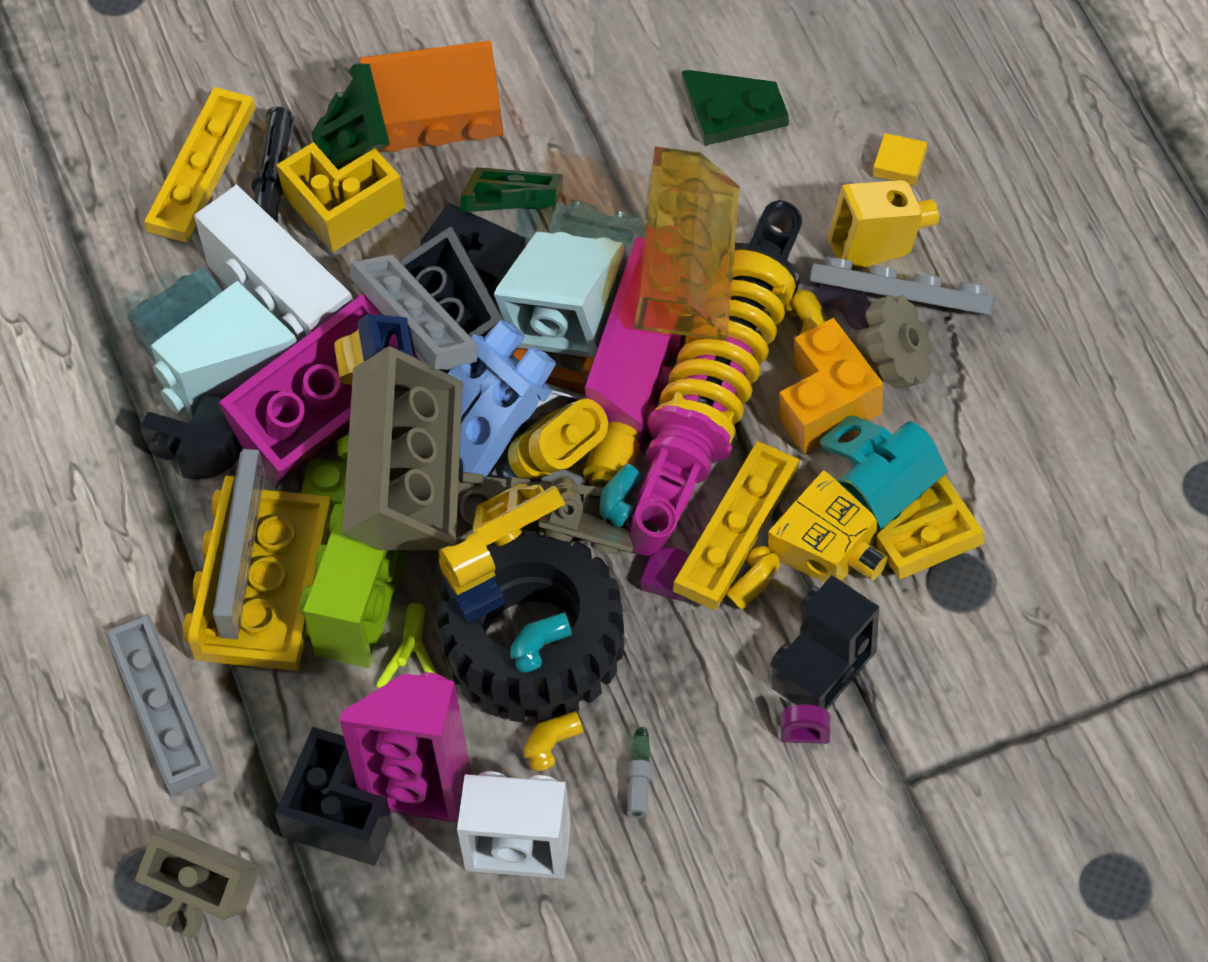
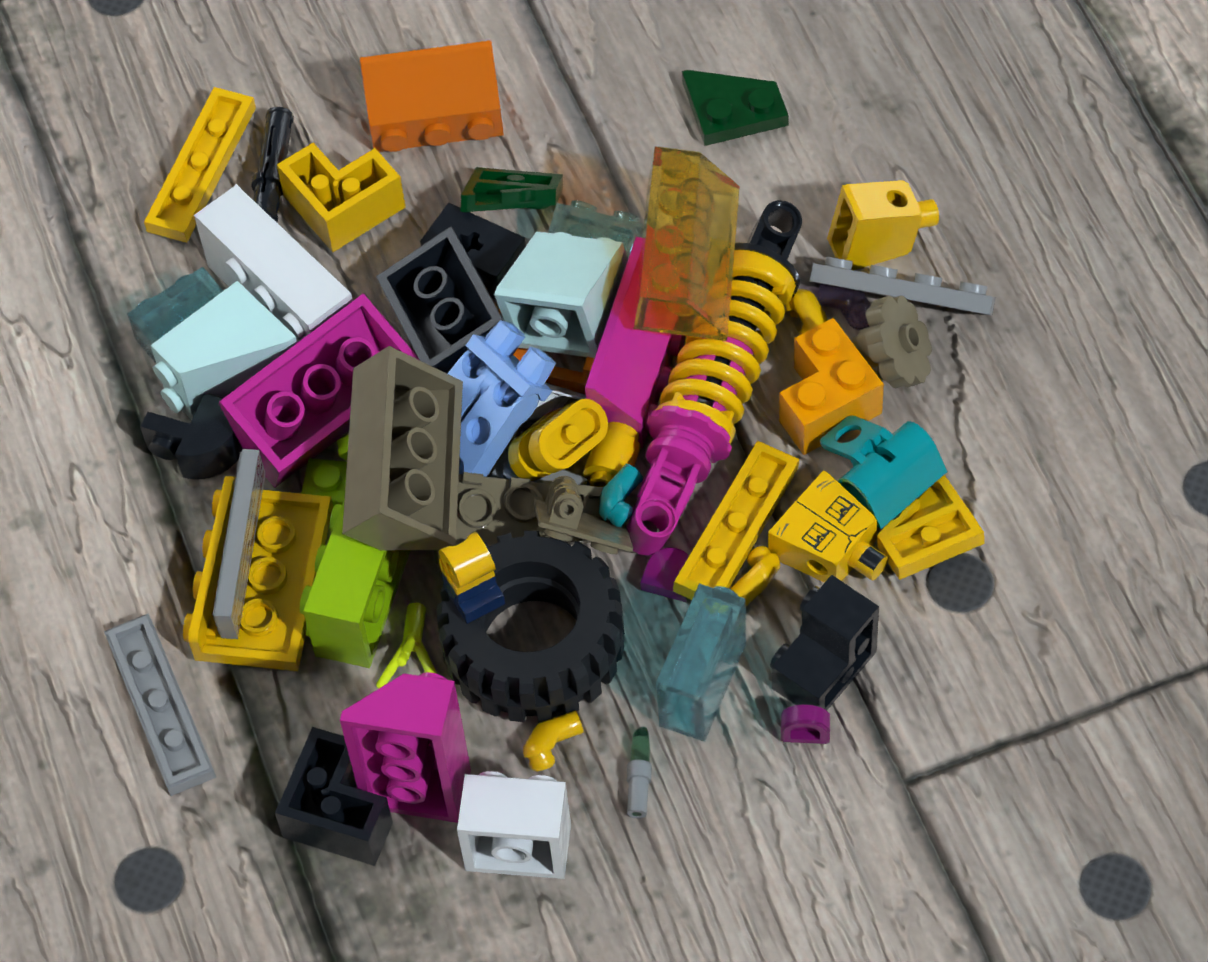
(196, 876): dark tan brick -> none
(352, 121): dark green wing -> none
(370, 338): dark blue leg -> none
(430, 327): light grey plate -> none
(504, 514): yellow wing -> none
(533, 637): teal arm -> none
(701, 661): none -> clear light blue brick
(900, 159): yellow tile -> none

